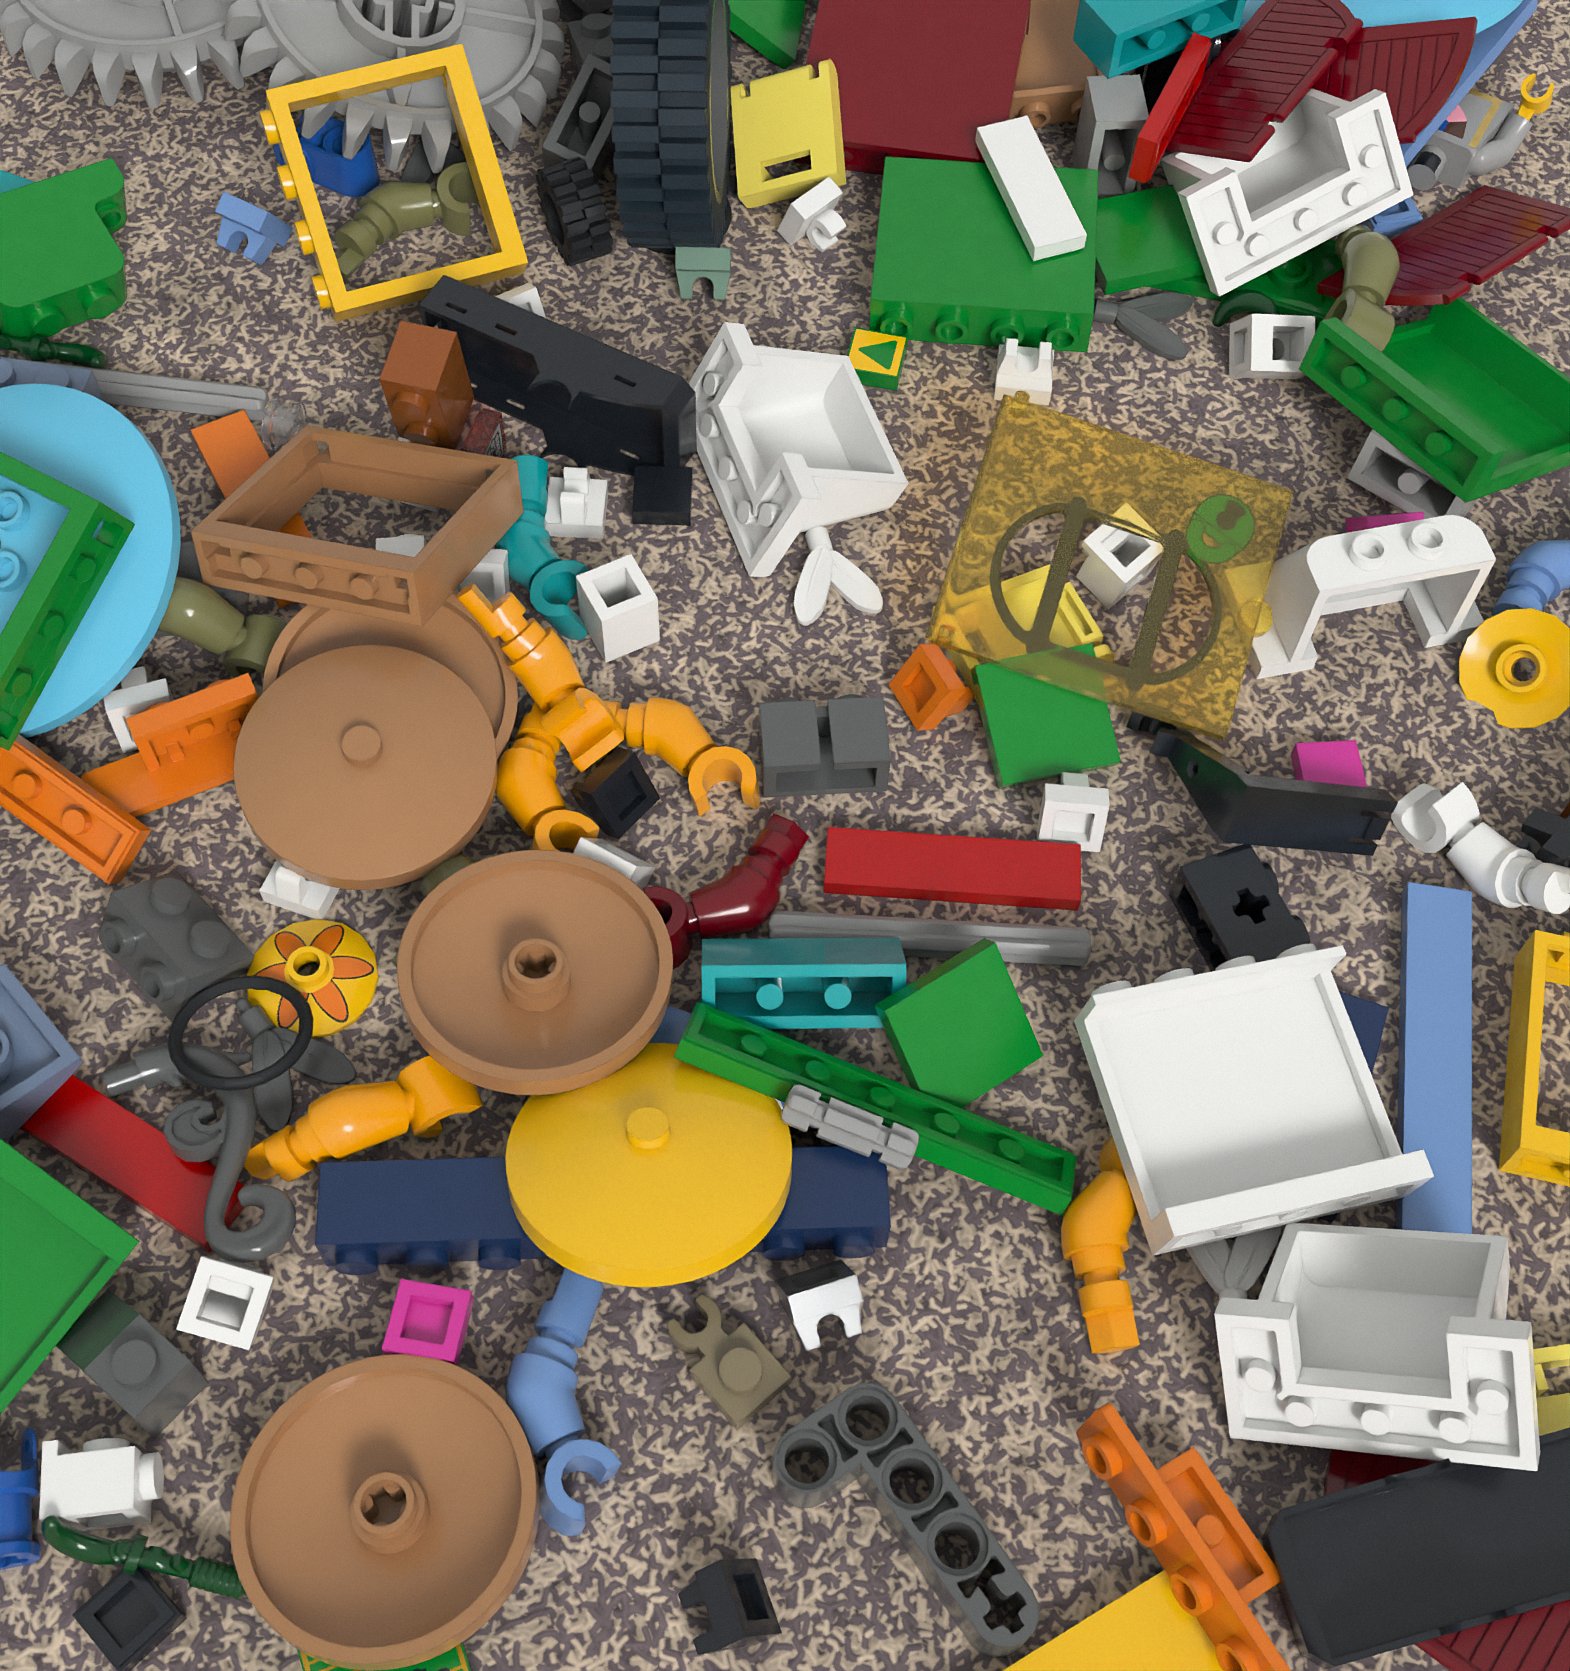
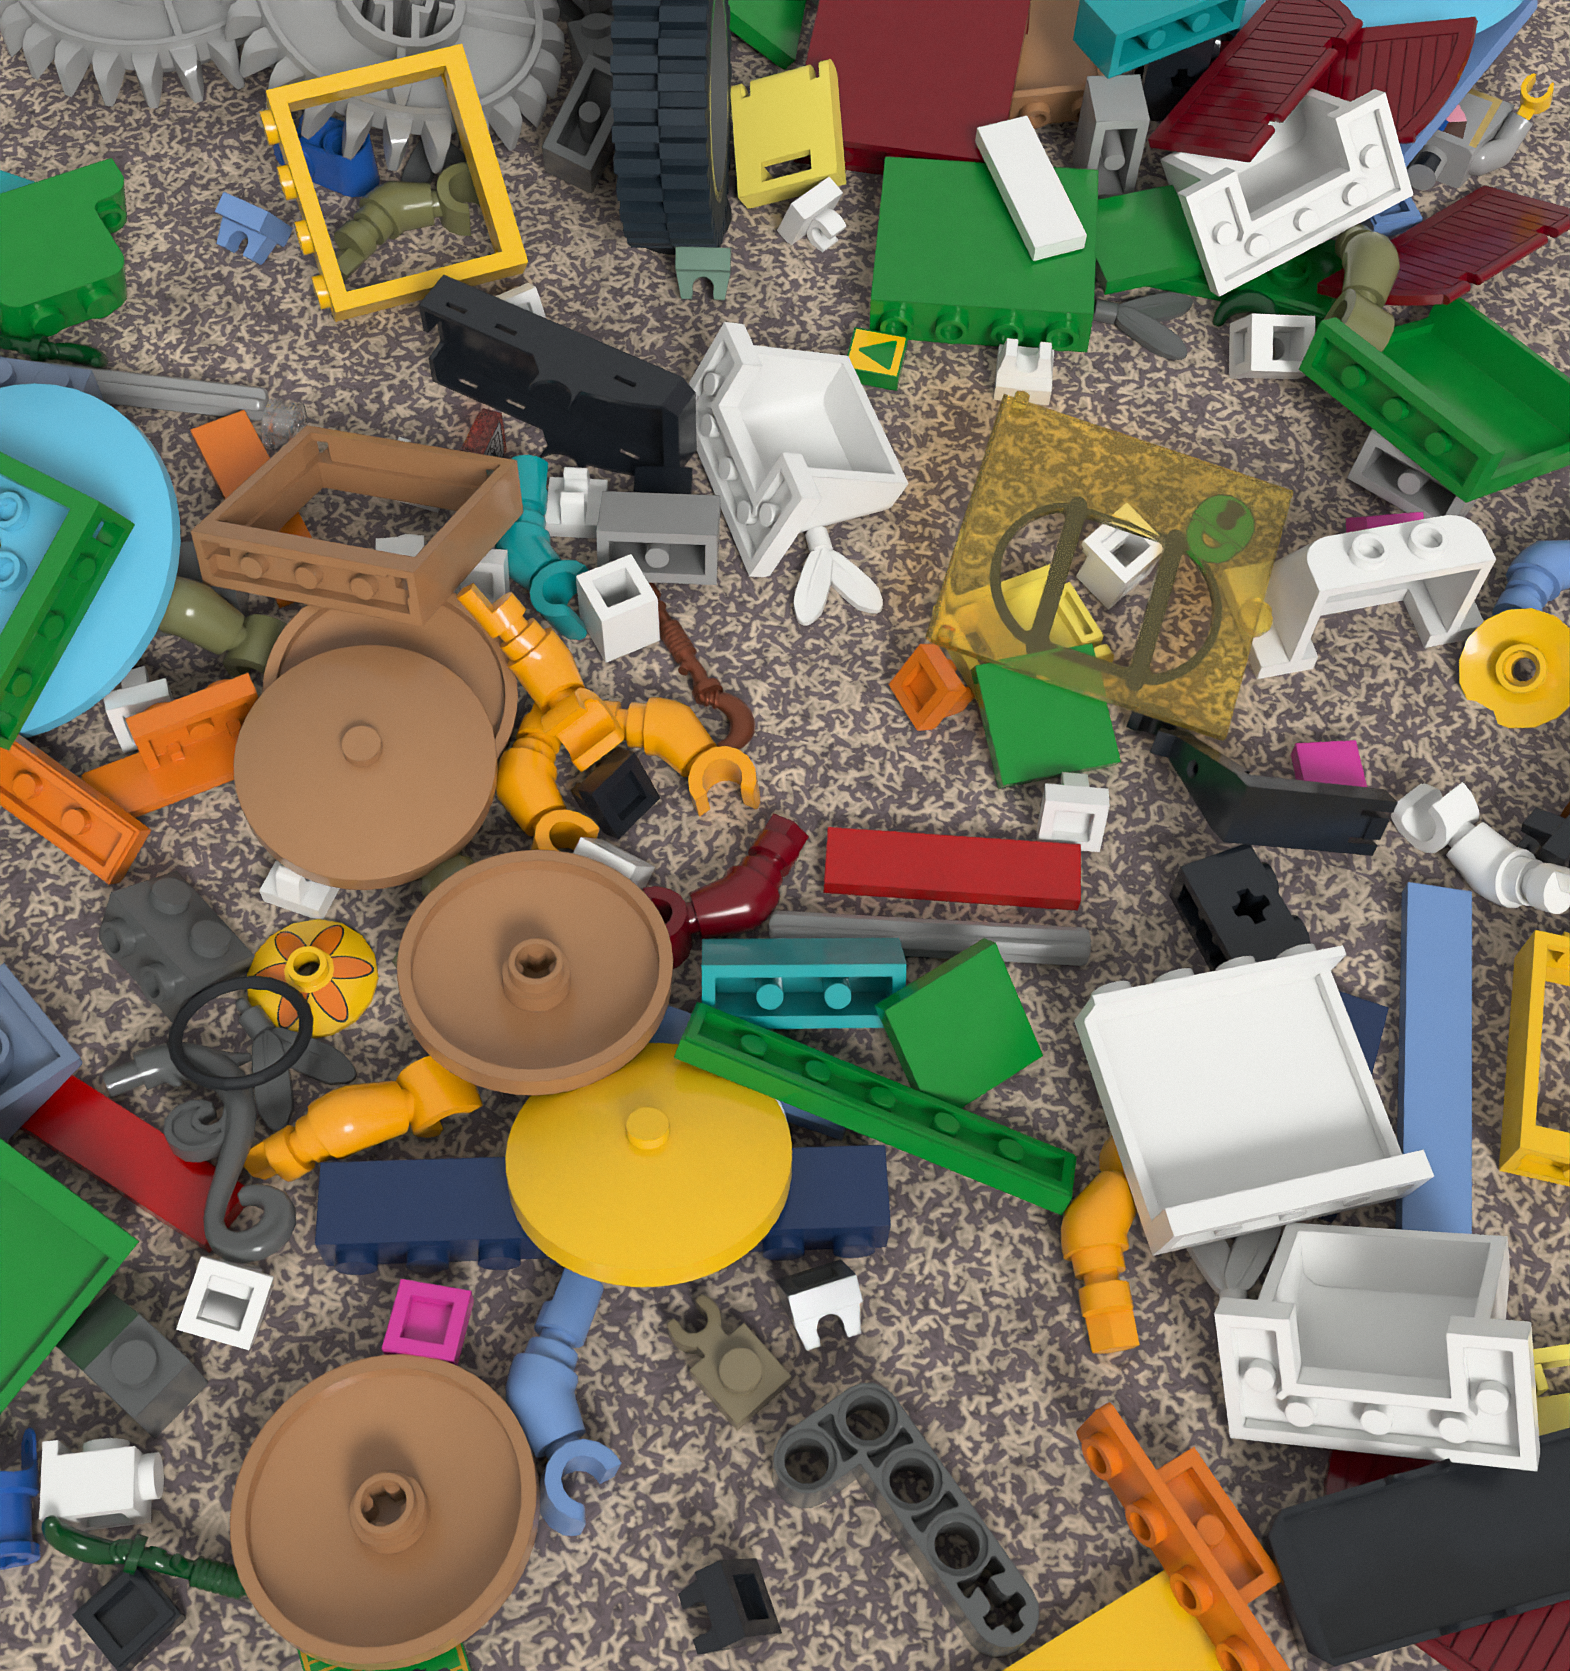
(427, 385): dark orange brick -> none
(574, 211): black tyre -> none
(667, 534): none -> light grey brick
(706, 690): none -> copper piece
(823, 747): dark grey piece -> none
(850, 1127): light grey axle -> none
(1170, 108): red tile -> none

